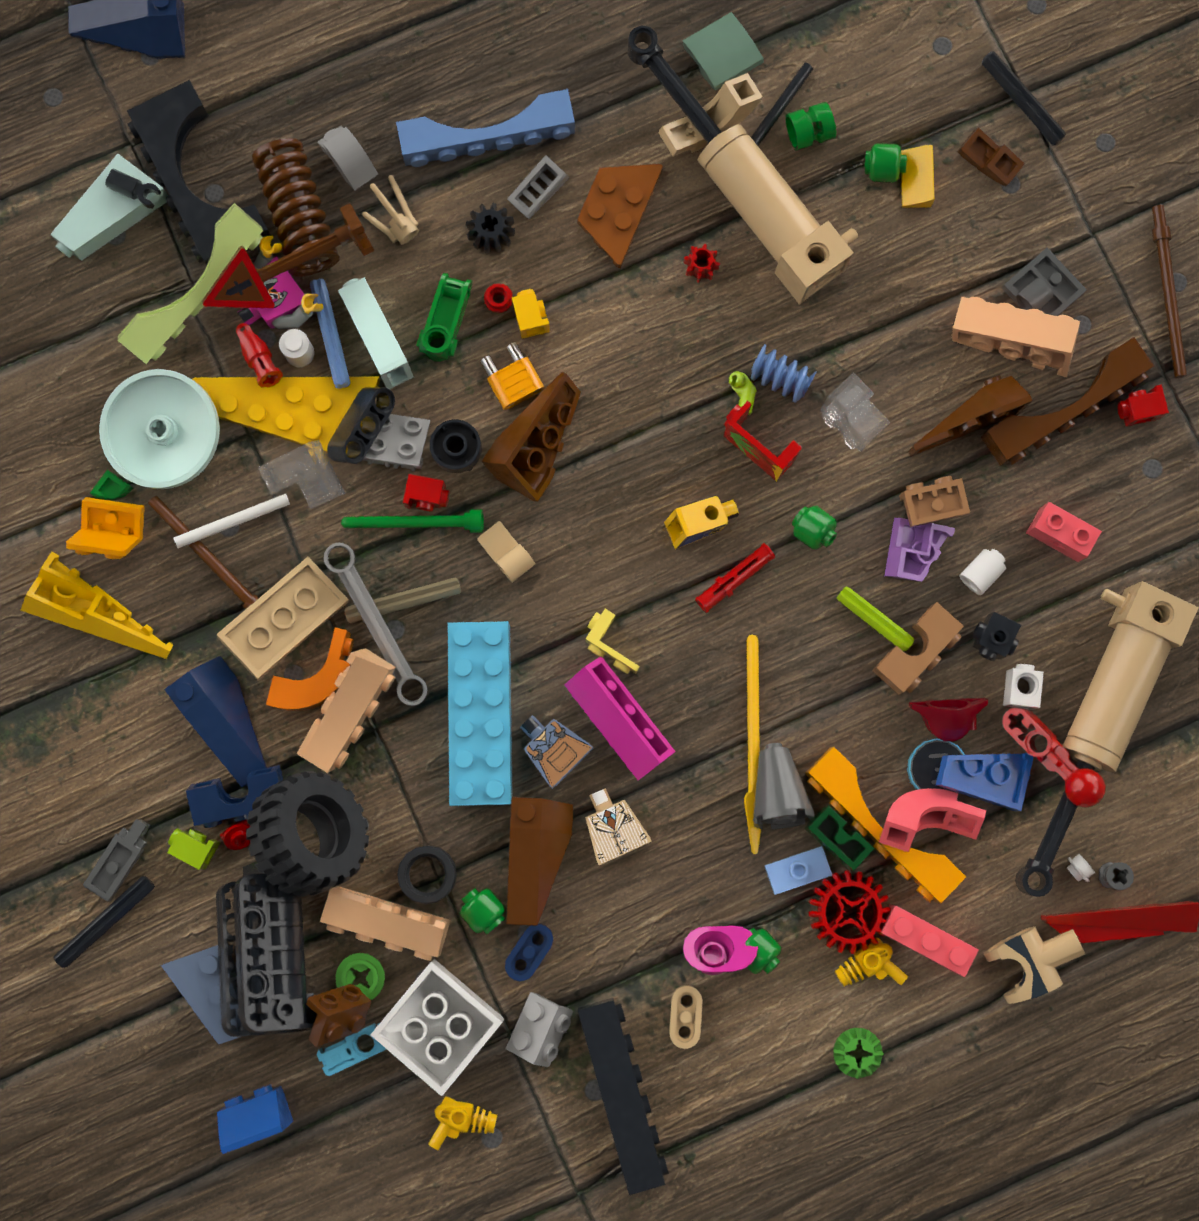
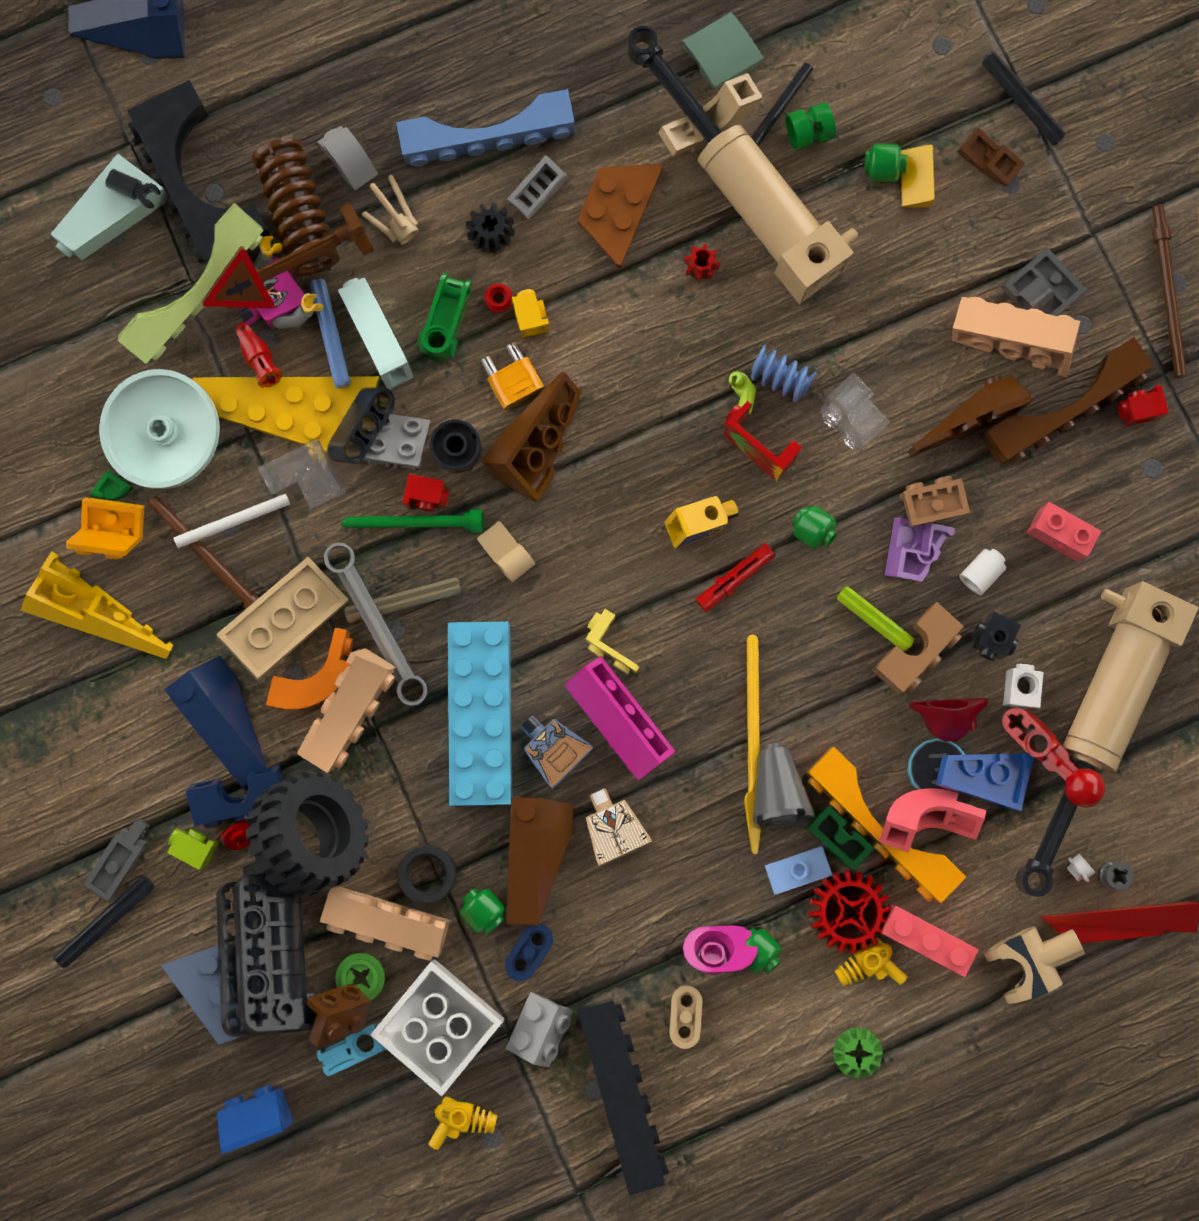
(296, 348): white brick -> none

